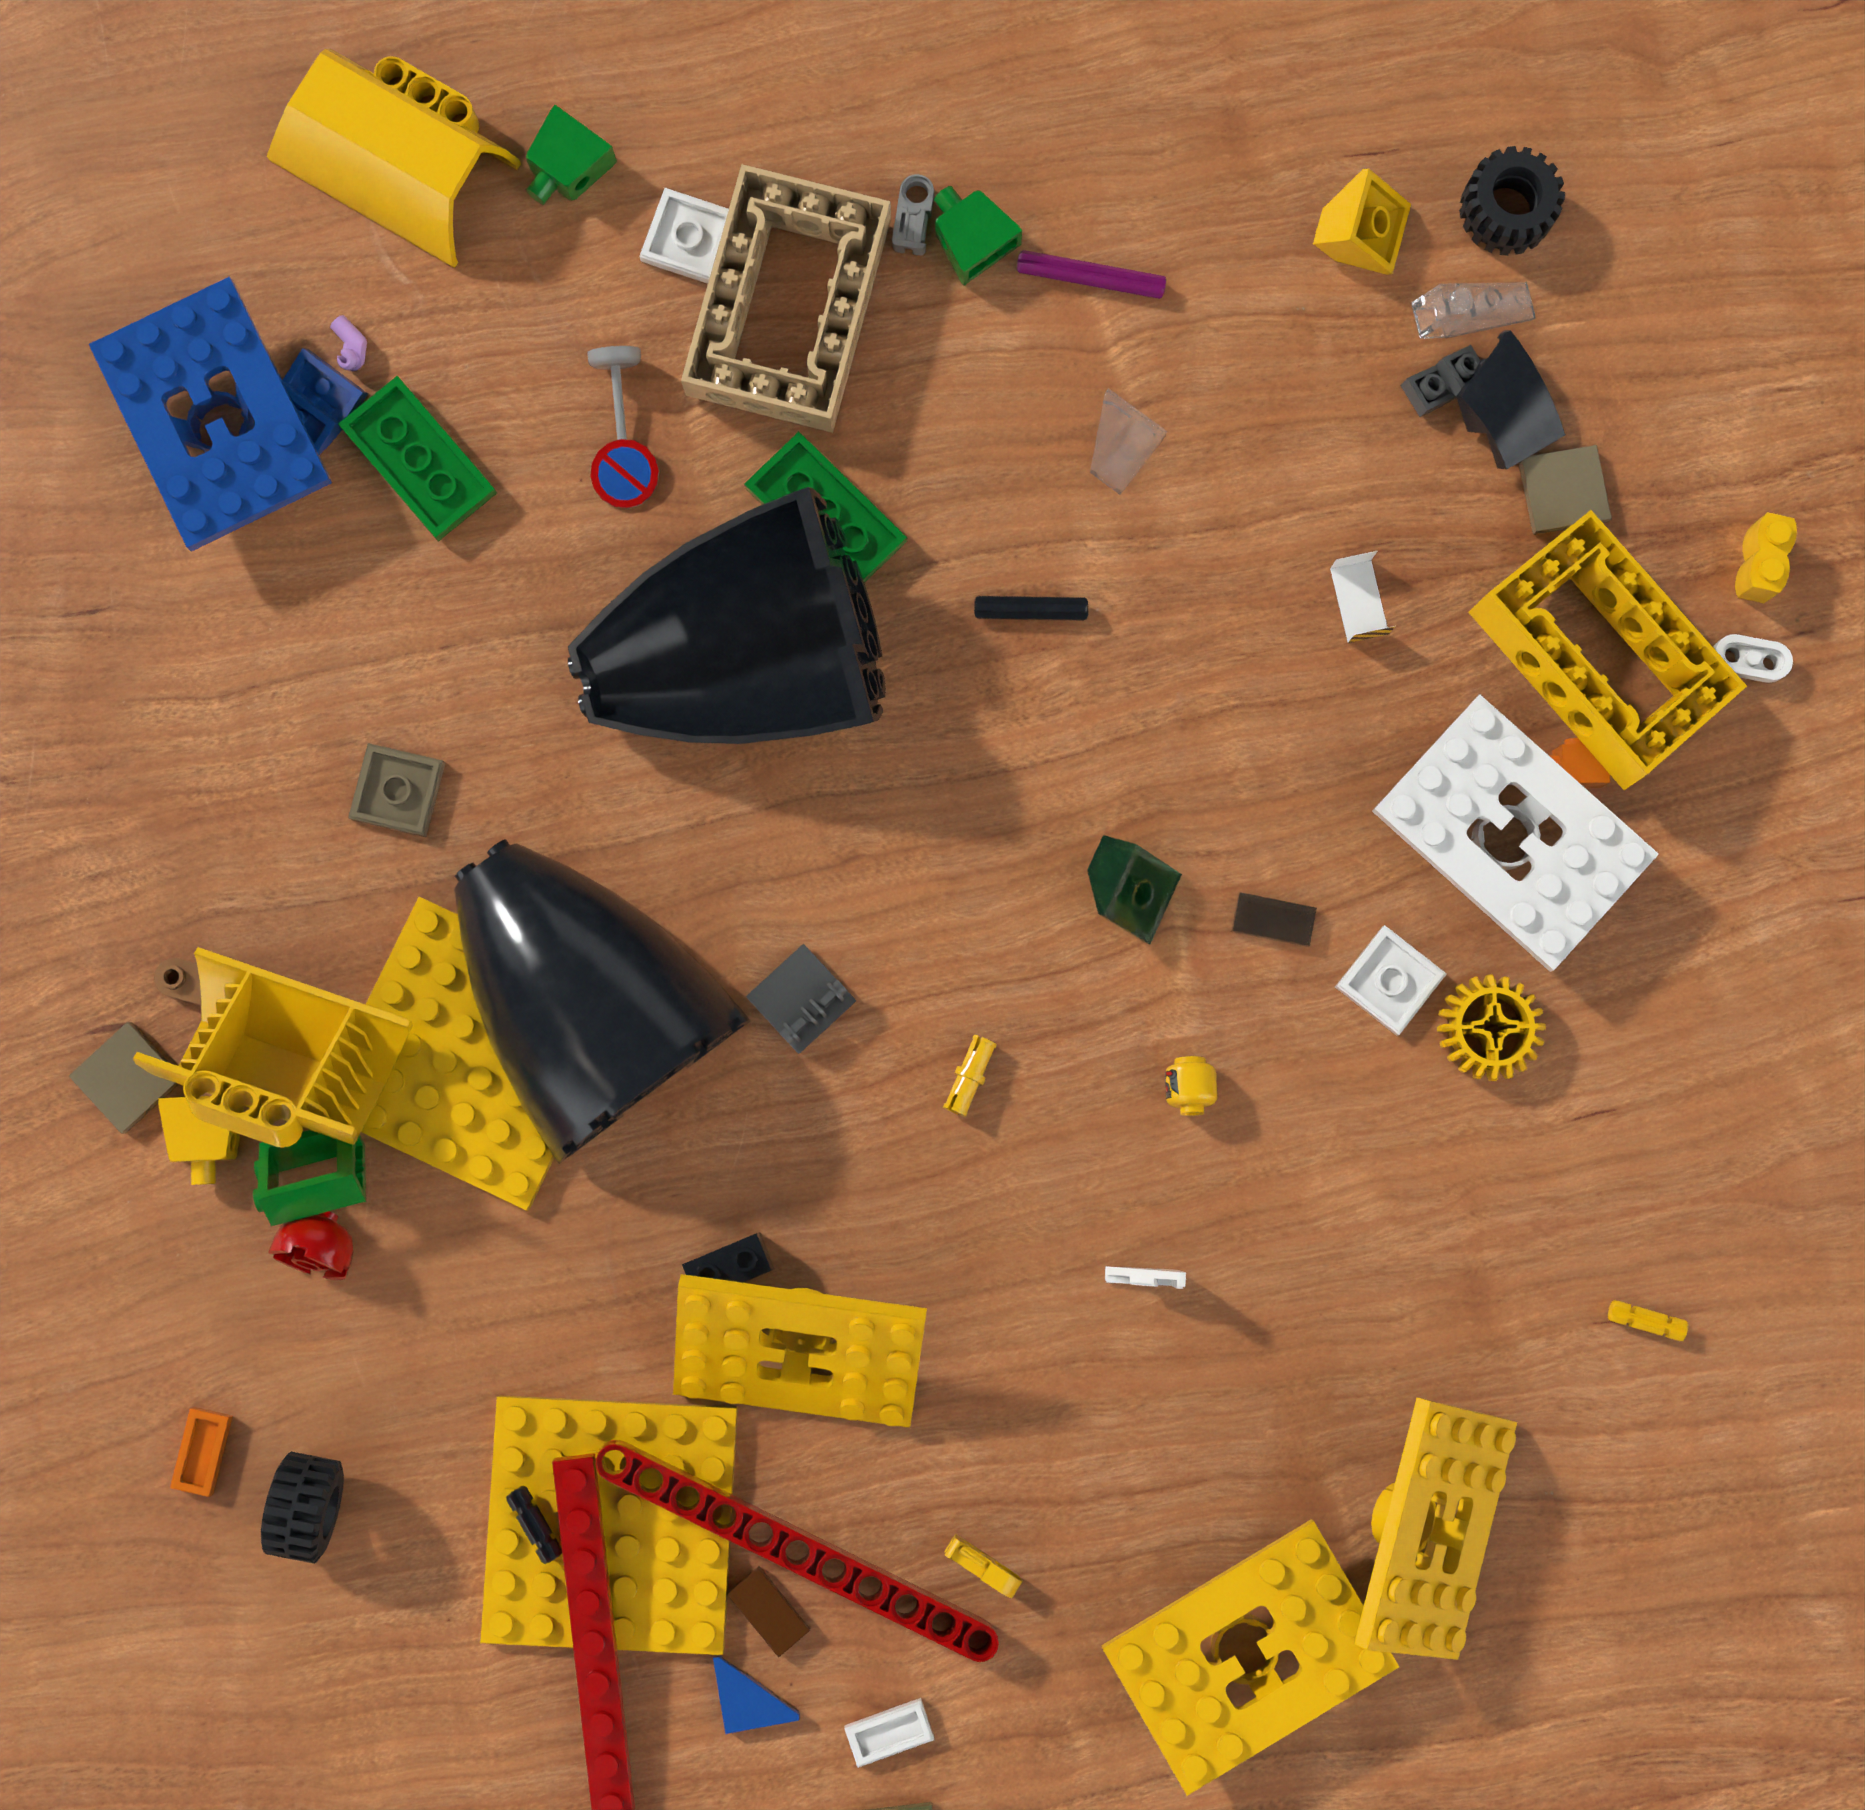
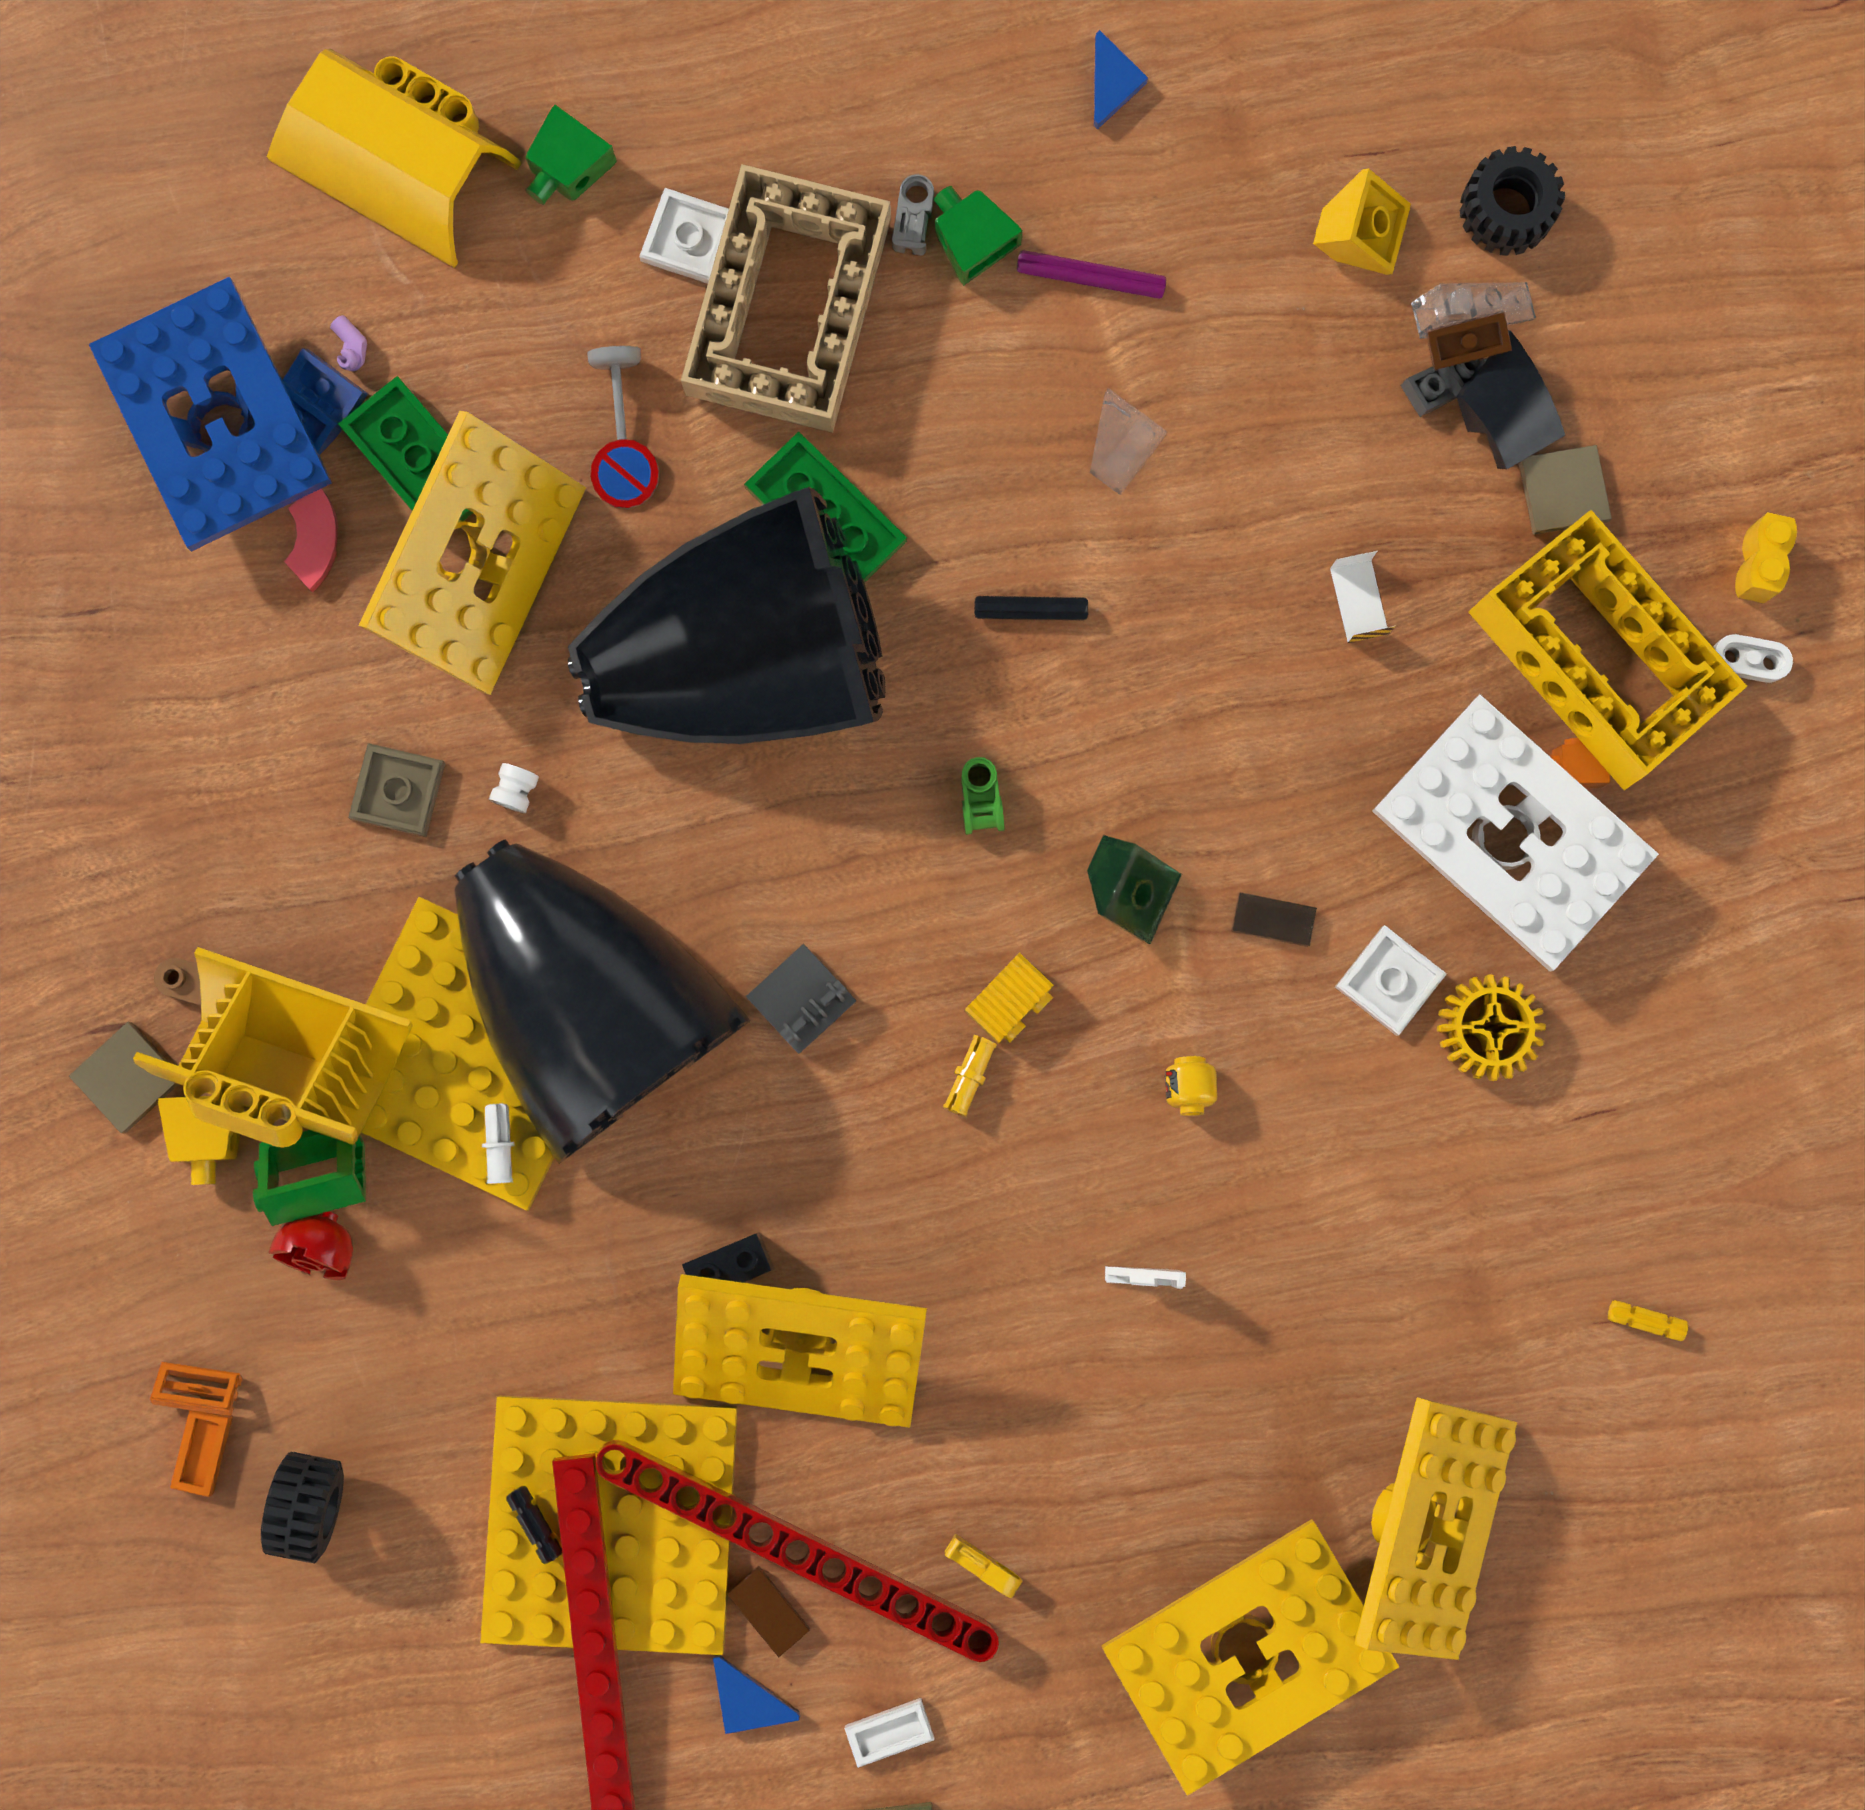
(191, 1403): none -> orange tile
(315, 540): none -> coral tile
(436, 610): none -> yellow plate
(498, 1143): none -> white axle
(513, 788): none -> white wheel
(981, 799): none -> bright green piece
(1010, 999): none -> yellow brick
(1114, 79): none -> blue tile
(1468, 340): none -> reddish brown tile

